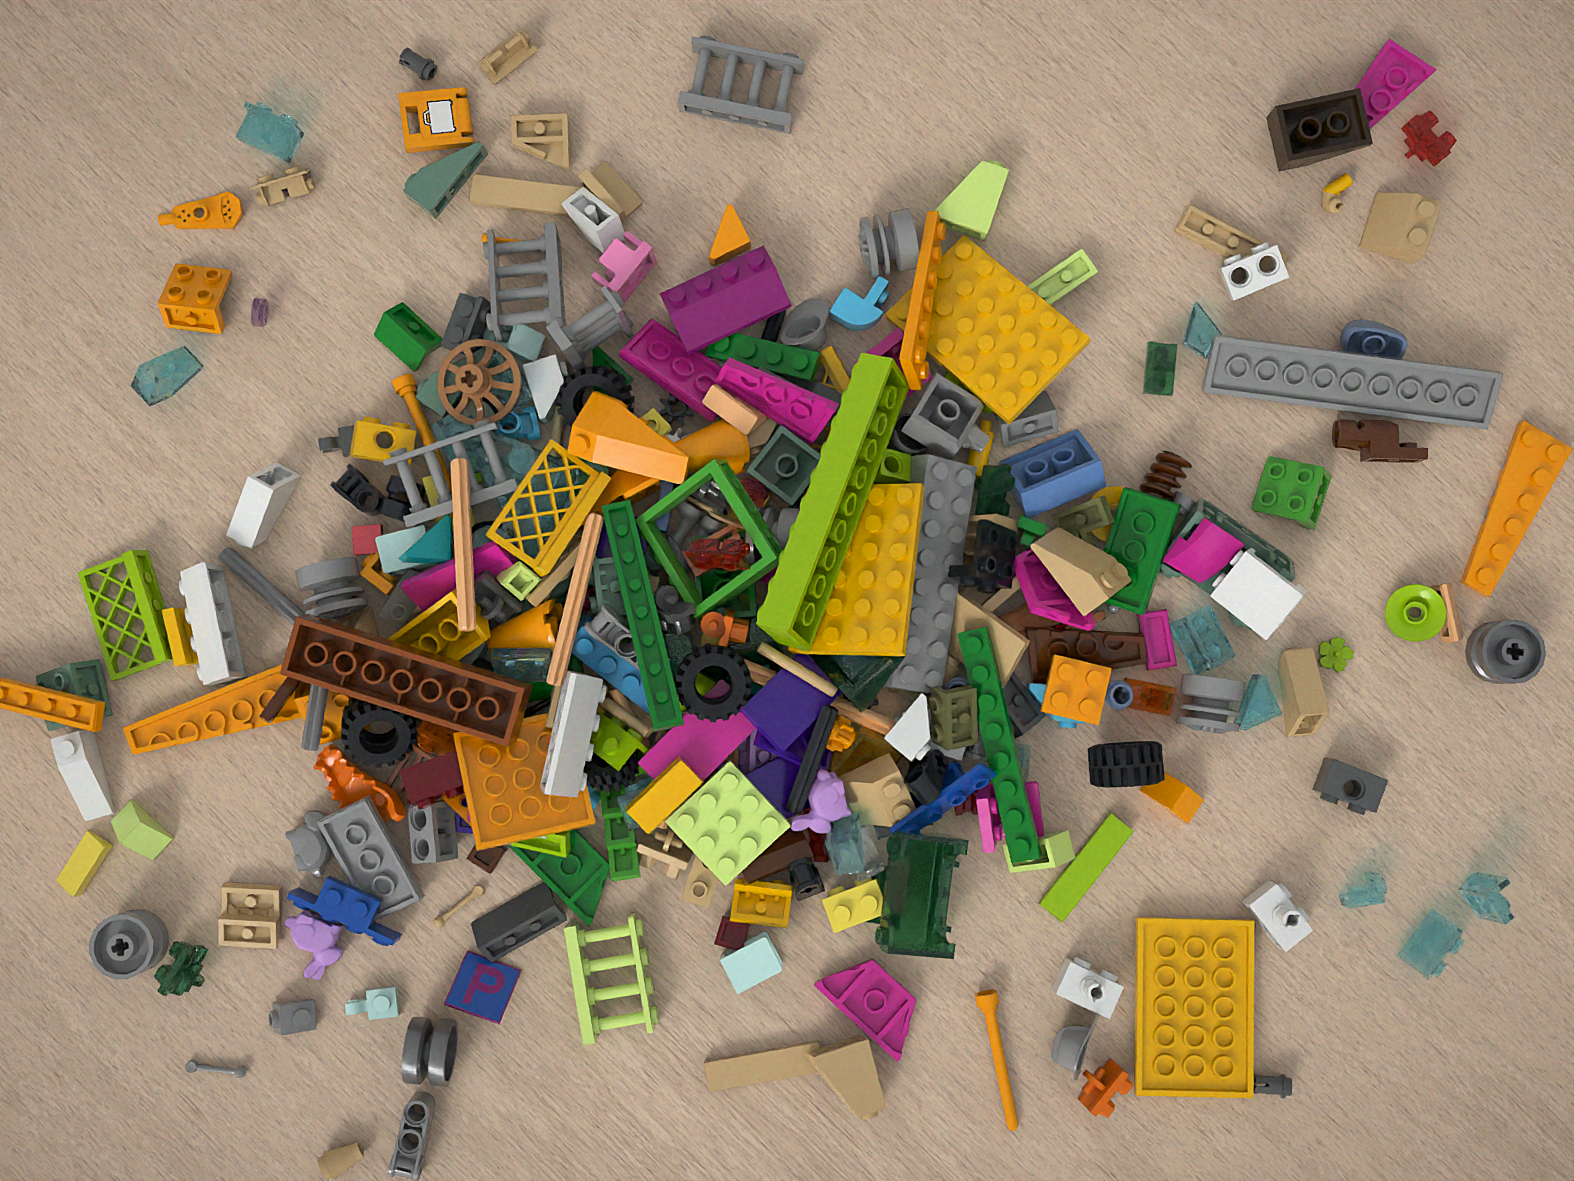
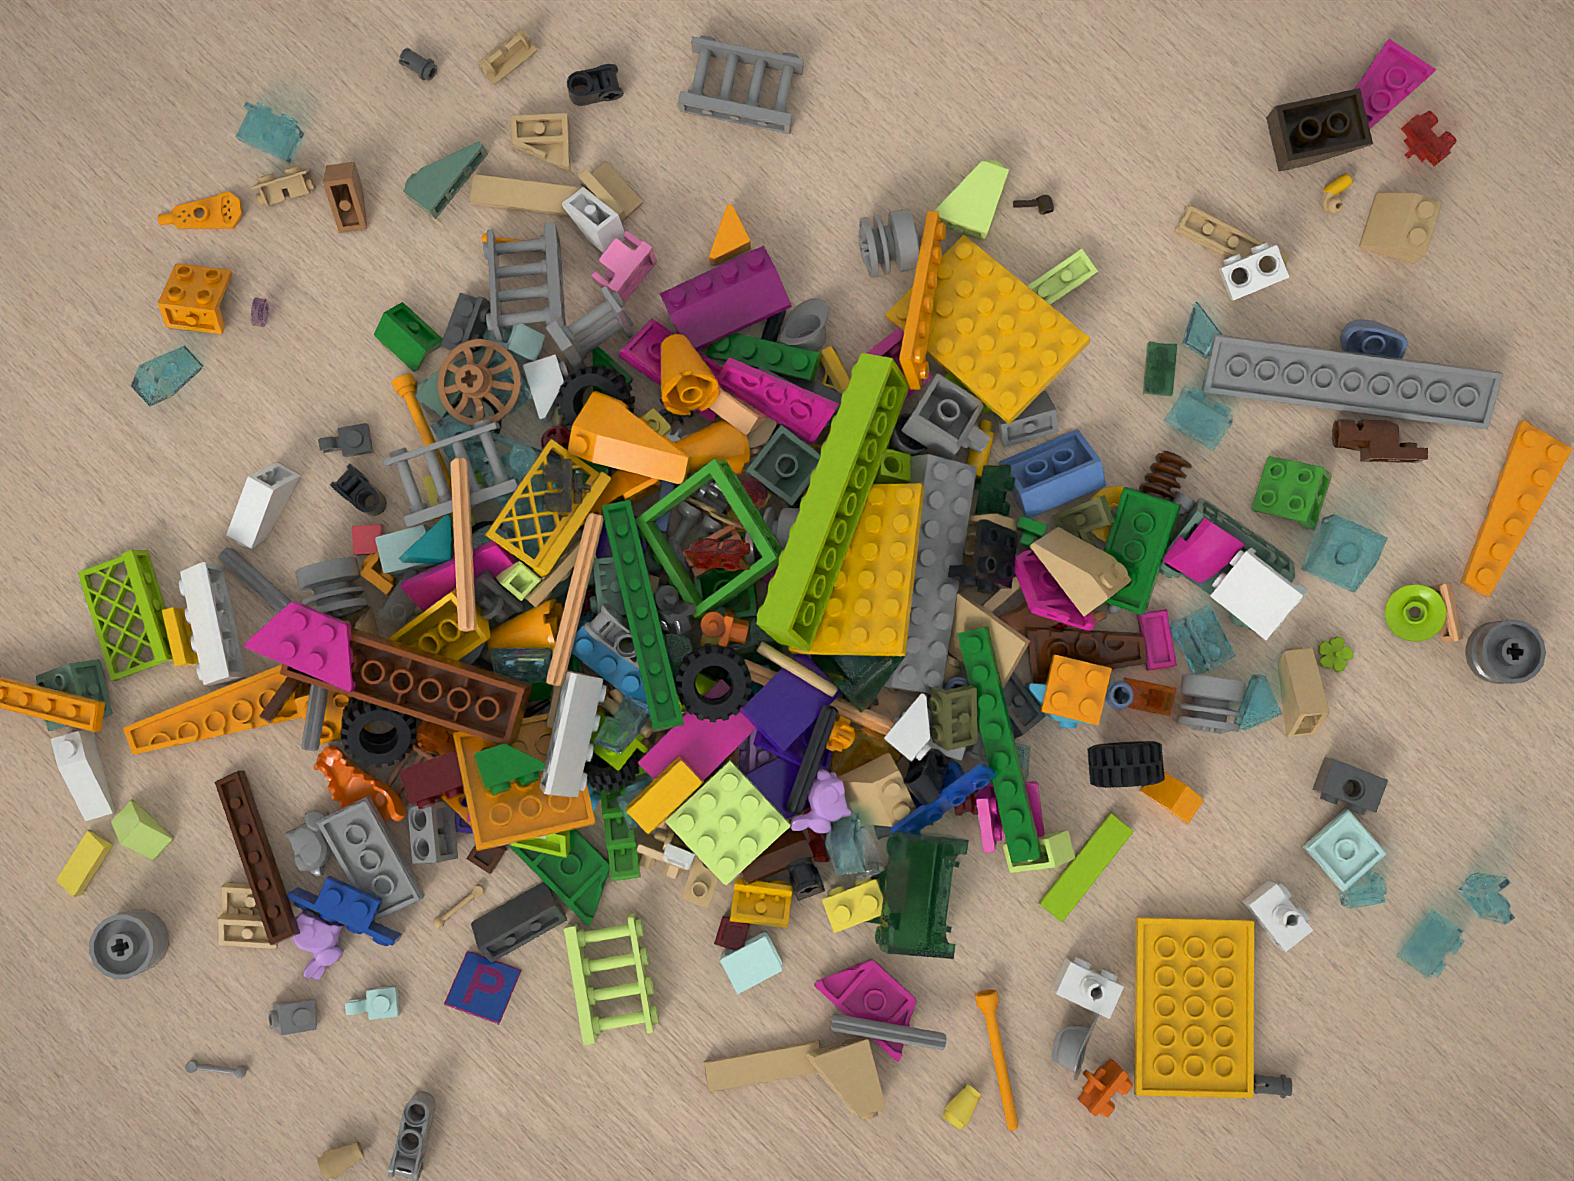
(184, 971): clear green hips -> none
(257, 857): none -> reddish brown tile
(308, 643): none -> dark pink wing
(345, 196): none -> medium nougat slope
(365, 434): yellow brick -> none
(393, 507): black wheel -> none
(429, 1051): flat silver wheel -> none
(441, 119): light orange container -> none
(504, 766): none -> green slope
(524, 425): medium azure plate -> none
(562, 438): none -> dark red wheel
(562, 474): none -> clear smoke hips
(597, 85): none -> black piece
(621, 730): none -> clear light blue slope
(678, 856): none -> white tile
(685, 377): none -> light orange cone
(860, 313): medium azure brick -> none
(888, 1032): none -> light grey axle
(961, 1107): none -> light yellow cone
(1044, 204): none -> dark brown hand
(1199, 417): none -> clear light blue bracket
(1343, 552): none -> clear light blue slope
(1344, 850): none -> light aqua plate

